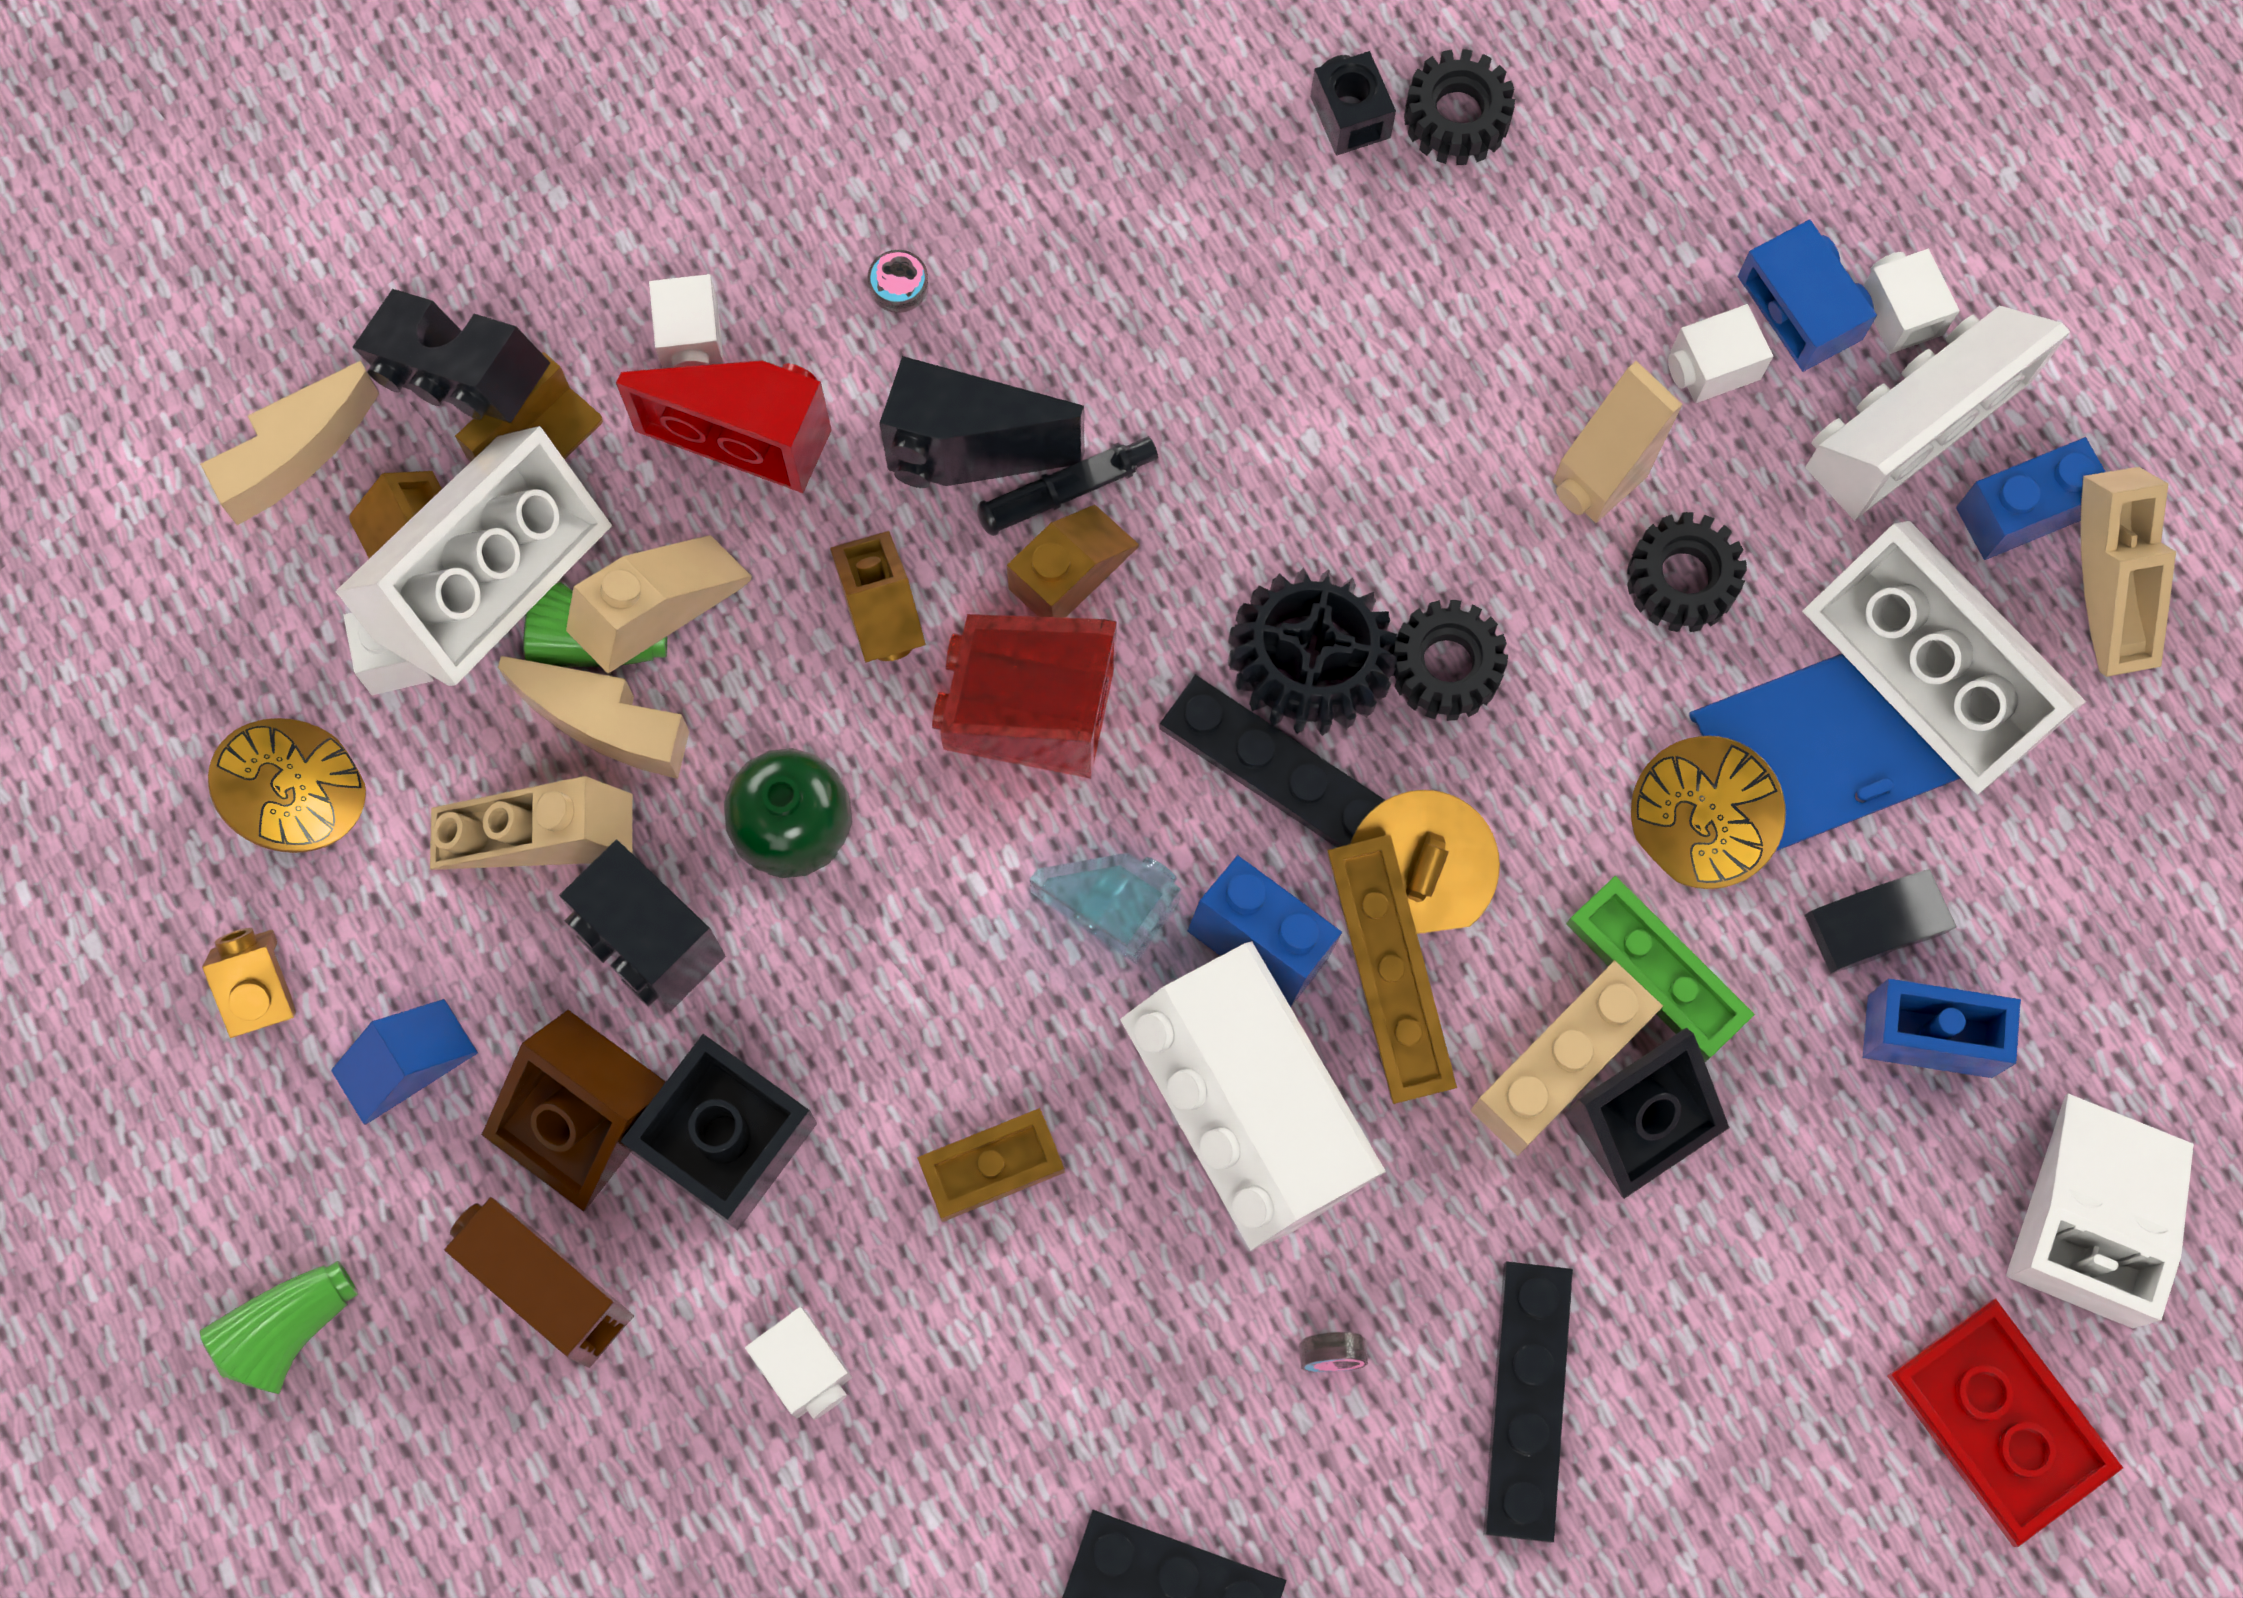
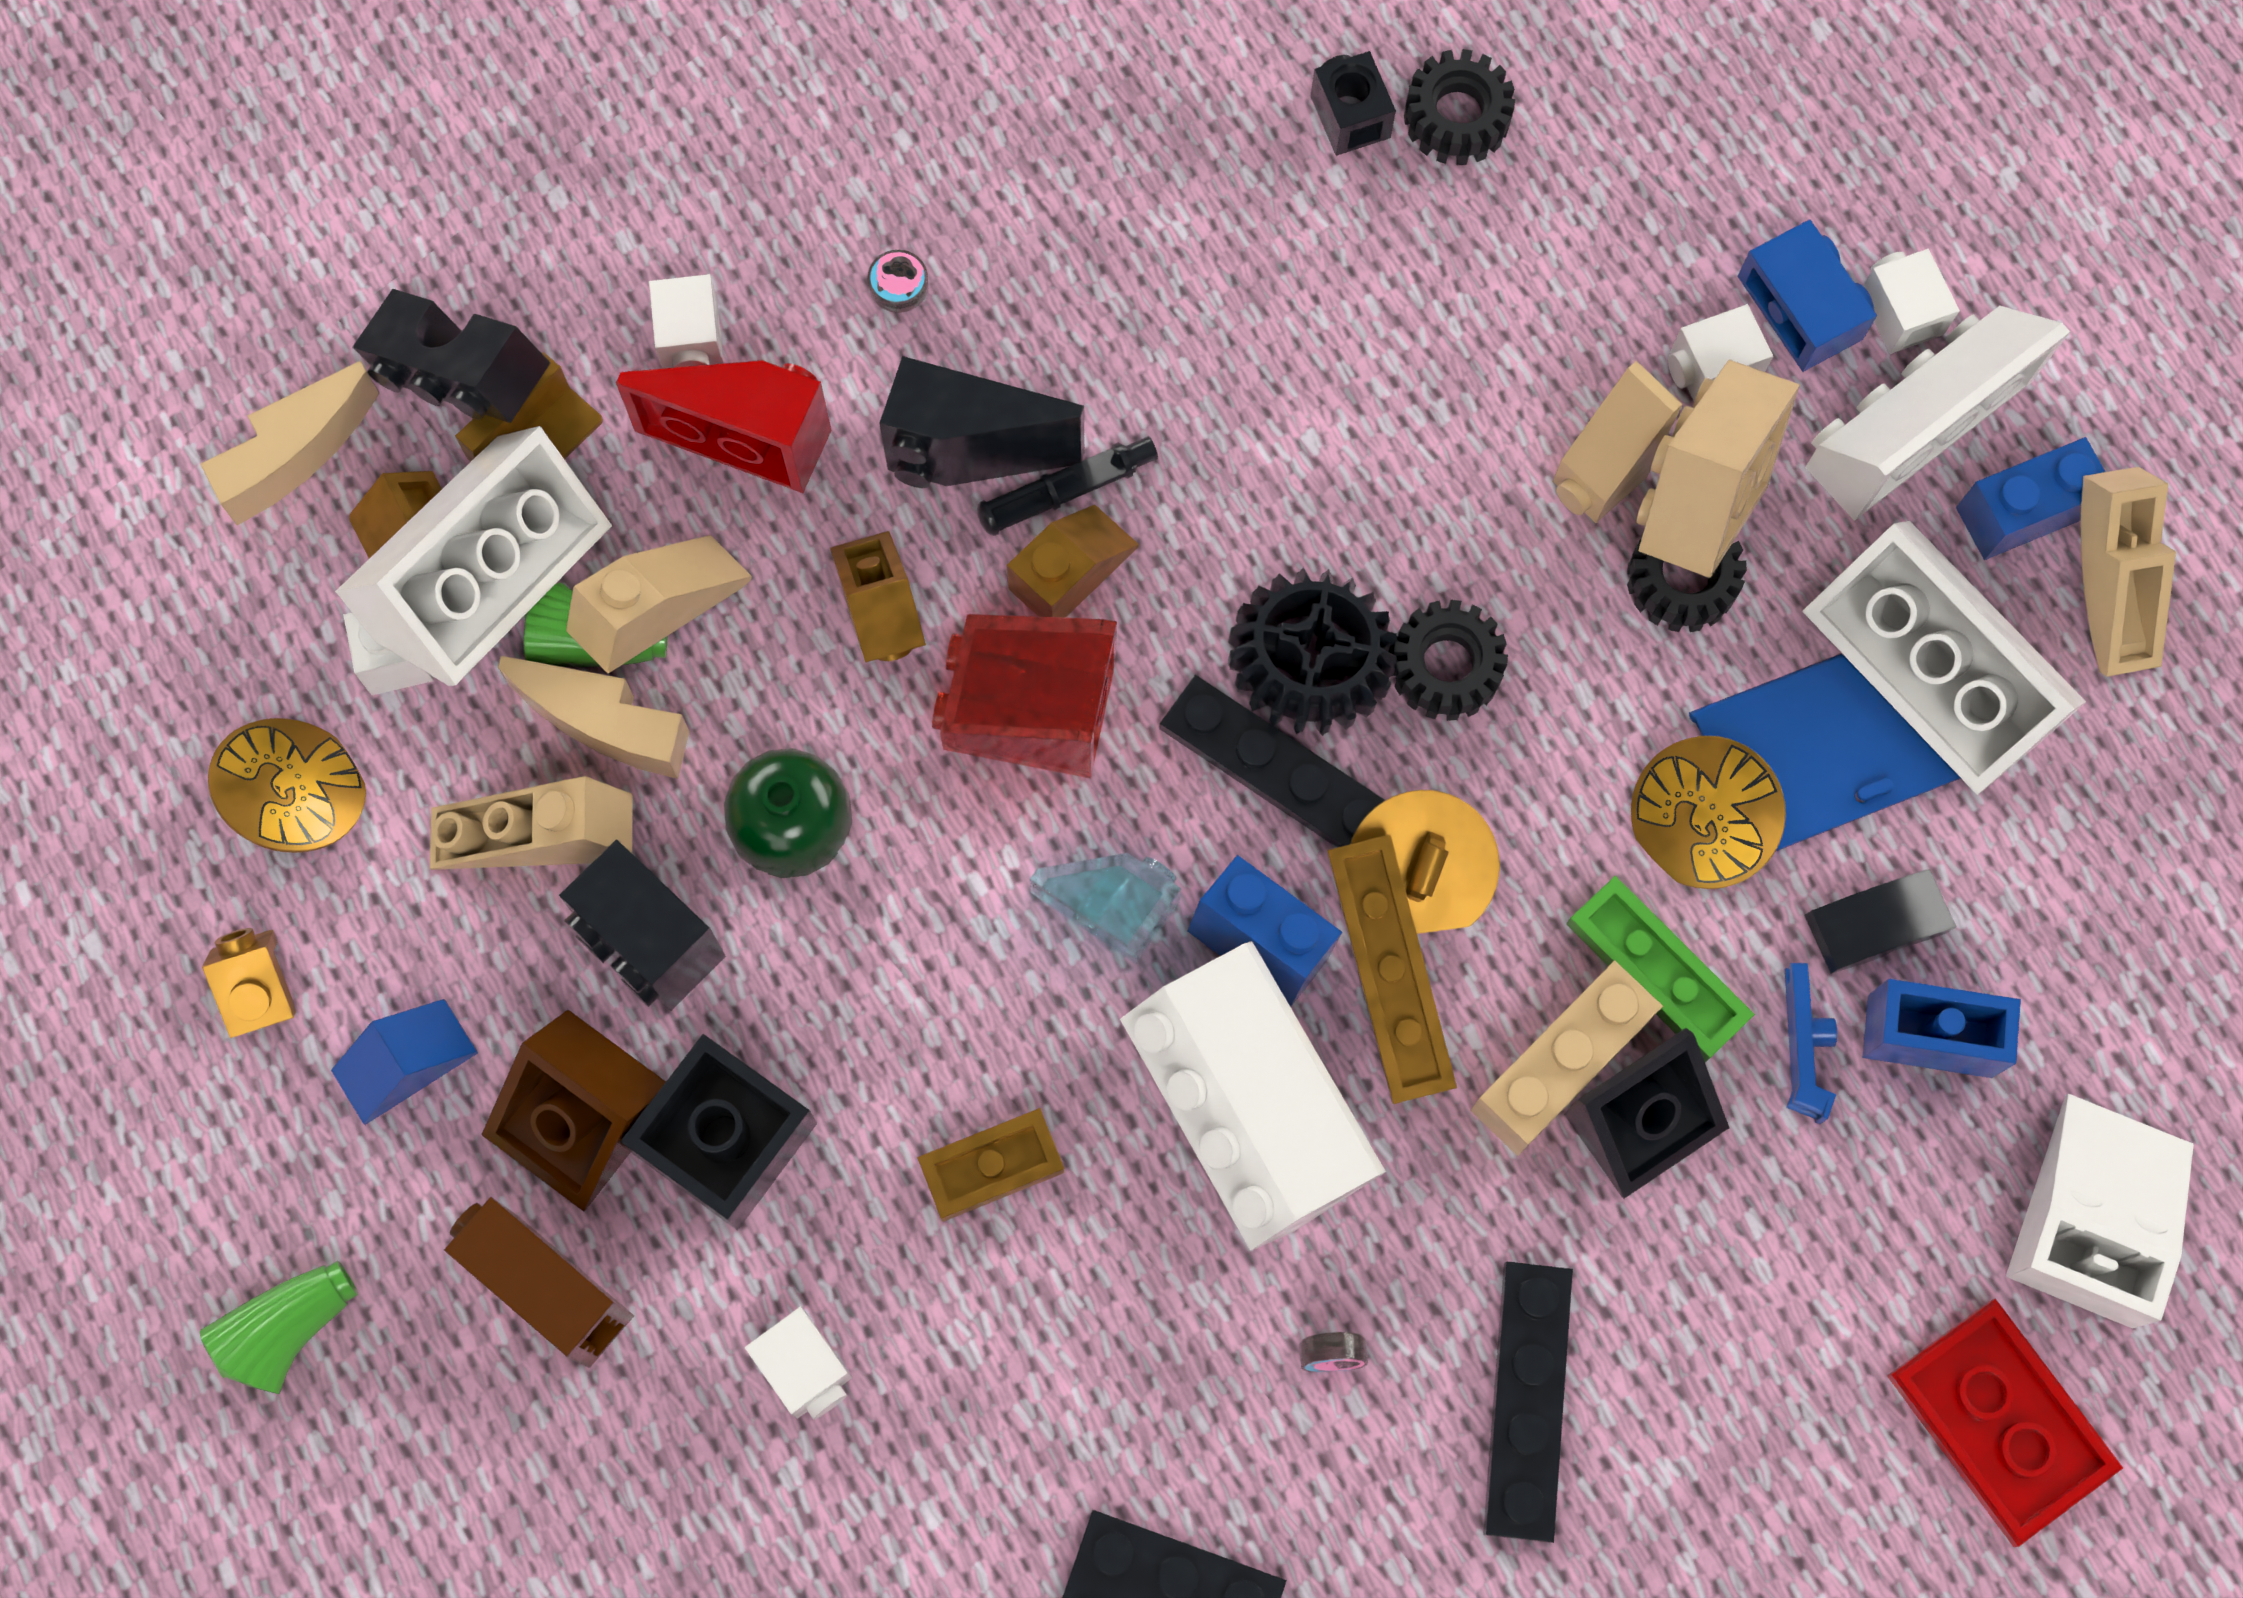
(1715, 467): none -> tan brick
(1804, 1035): none -> blue piece

